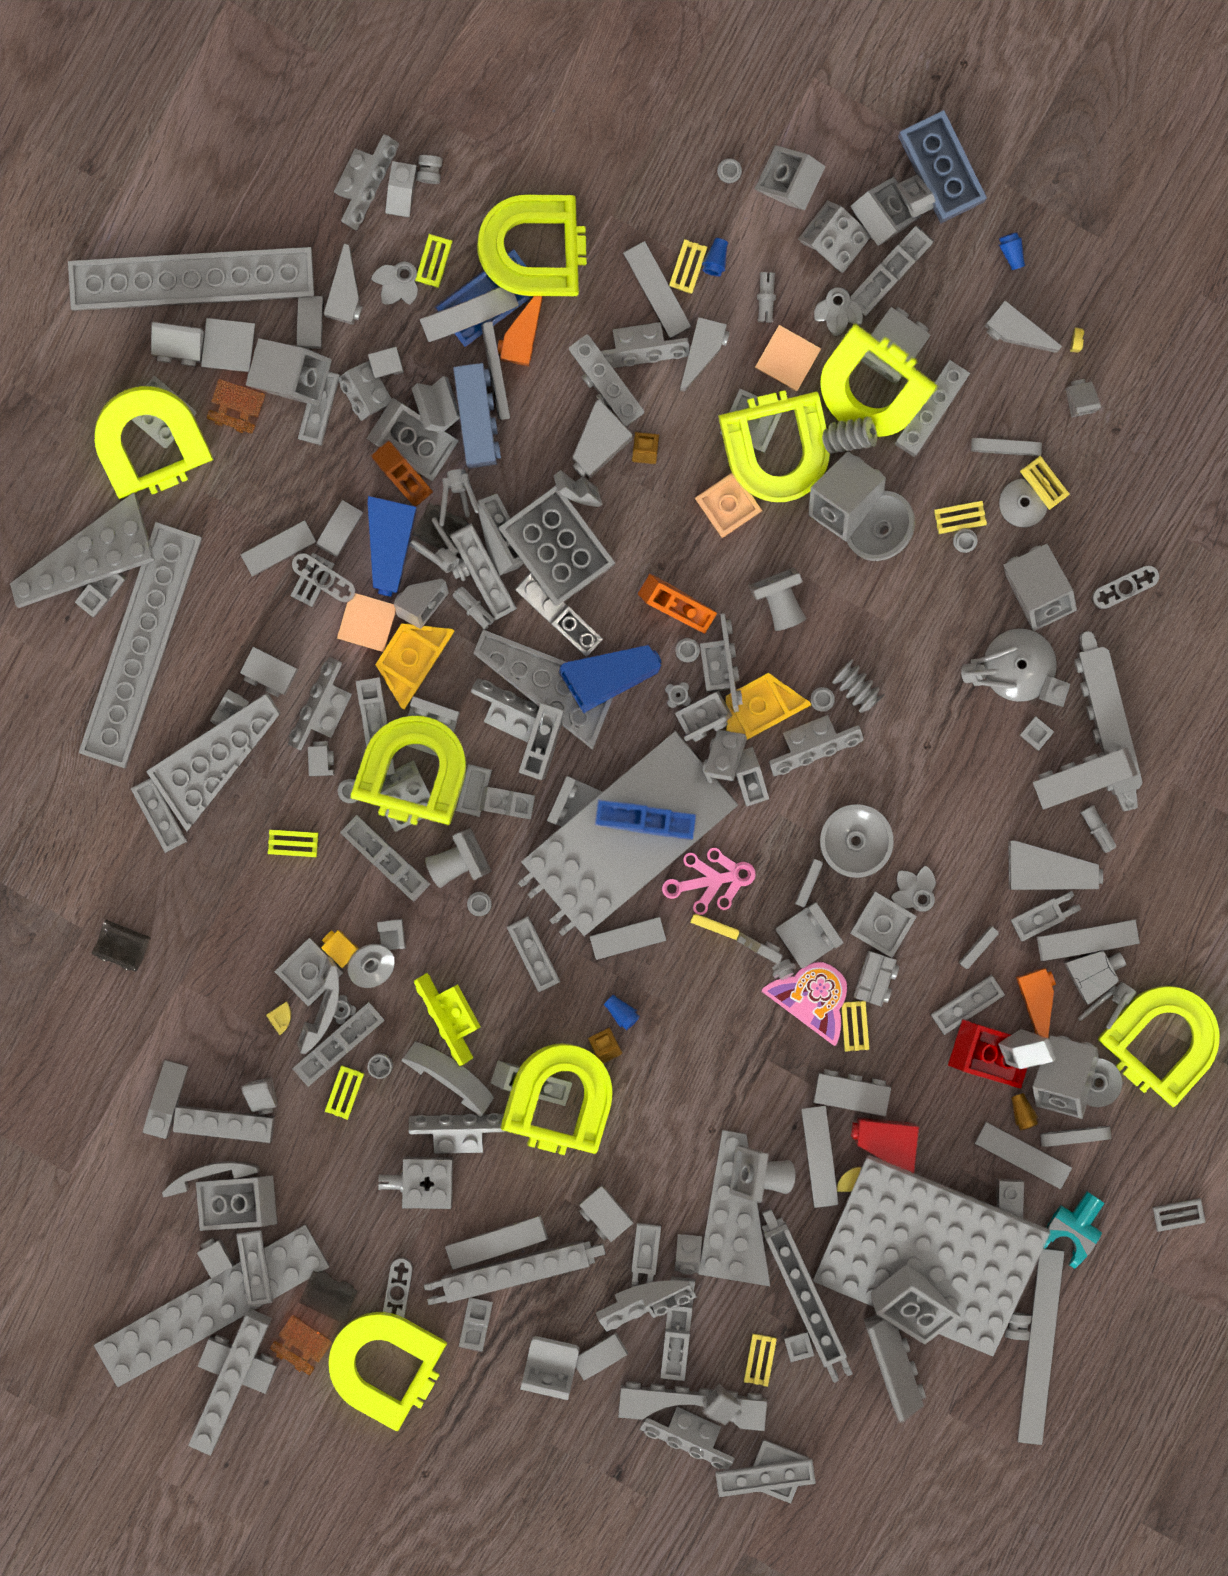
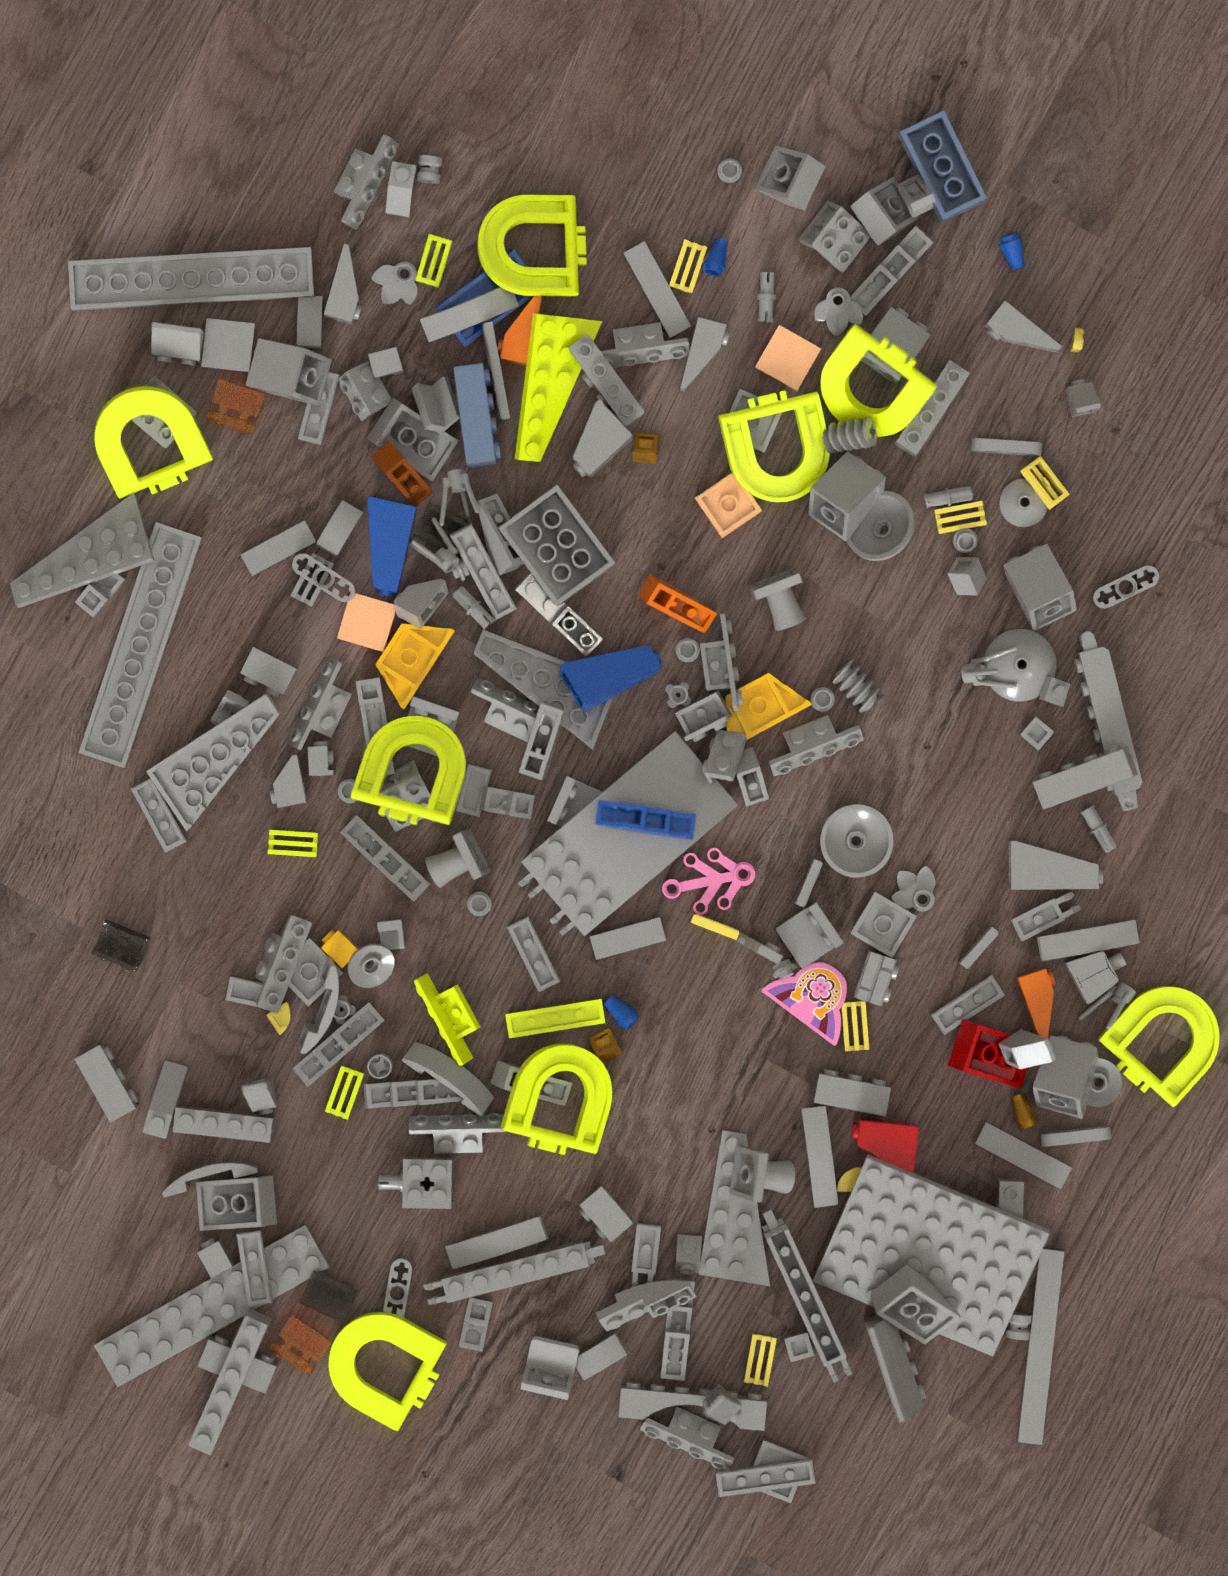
(107, 1082): none -> light grey brick
(243, 991): none -> light grey tile
(280, 962): none -> light grey bracket
(289, 785): none -> light grey slope
(408, 1093): none -> light grey slope
(548, 379): none -> neon yellow wing
(555, 1018): none -> neon yellow plate
(580, 491): light grey slope -> none
(948, 497): none -> light grey axle
(967, 576): none -> light grey panel
(1077, 1227): teal connector -> none
(1158, 1218): light grey tile -> none

